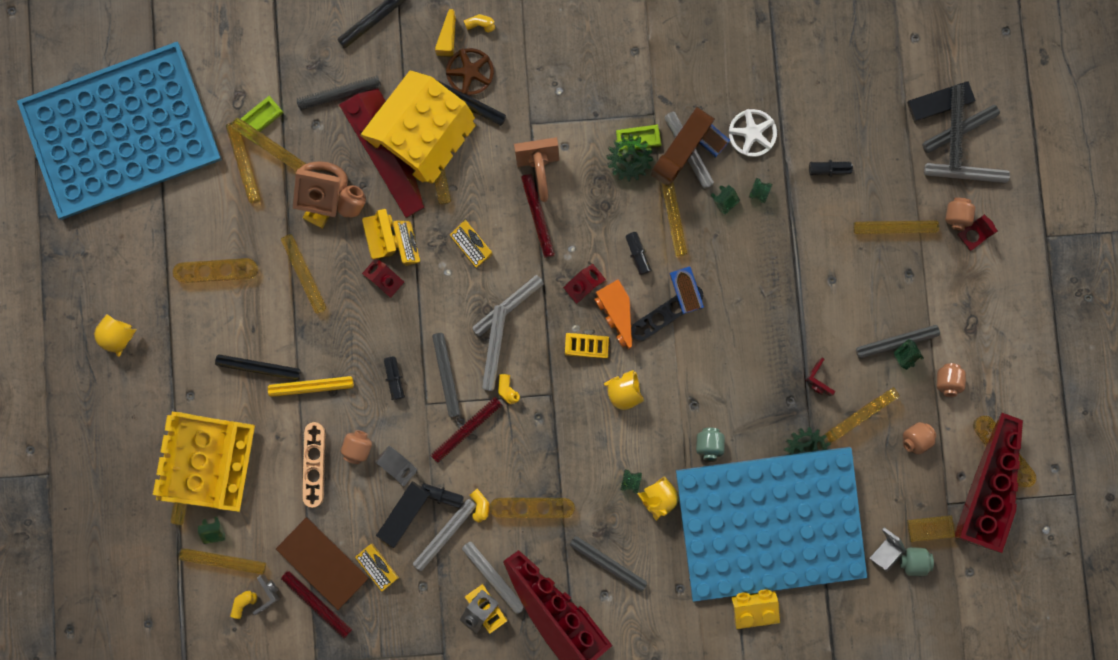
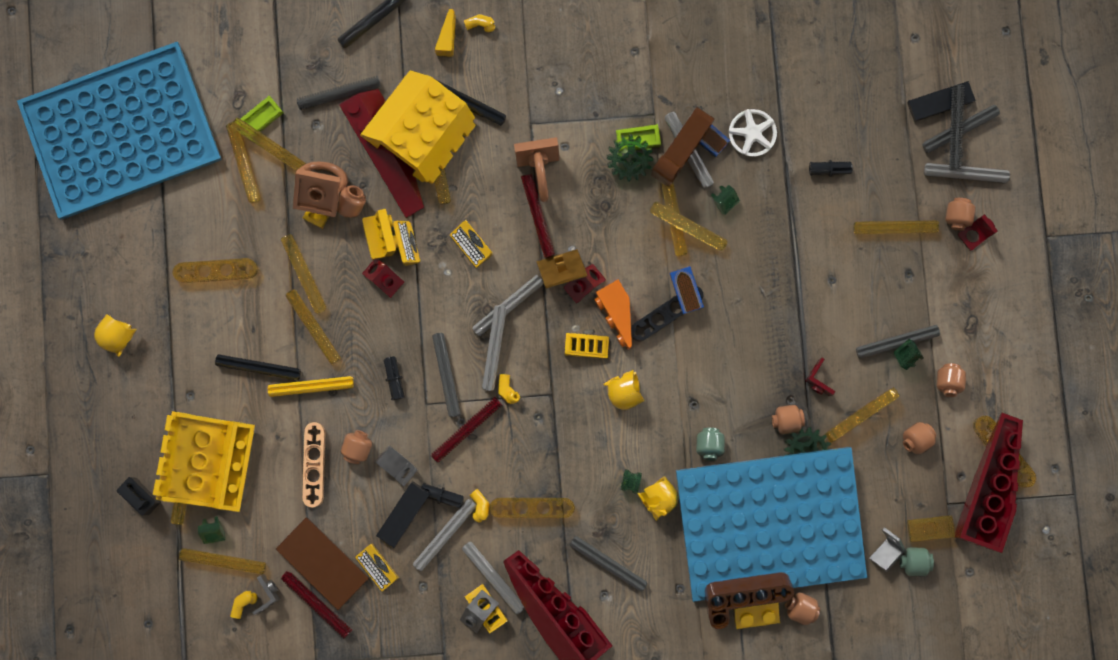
(138, 496): none -> black piece
(312, 326): none -> clear yellow axle
(469, 71): reddish brown wheel -> none
(561, 268): none -> pearl gold piece
(638, 253): black axle -> none
(688, 226): none -> clear yellow axle
(743, 593): none -> reddish brown beam
(760, 190): clear green wheel -> none
(788, 419): none -> nougat head
(802, 609): none -> nougat head

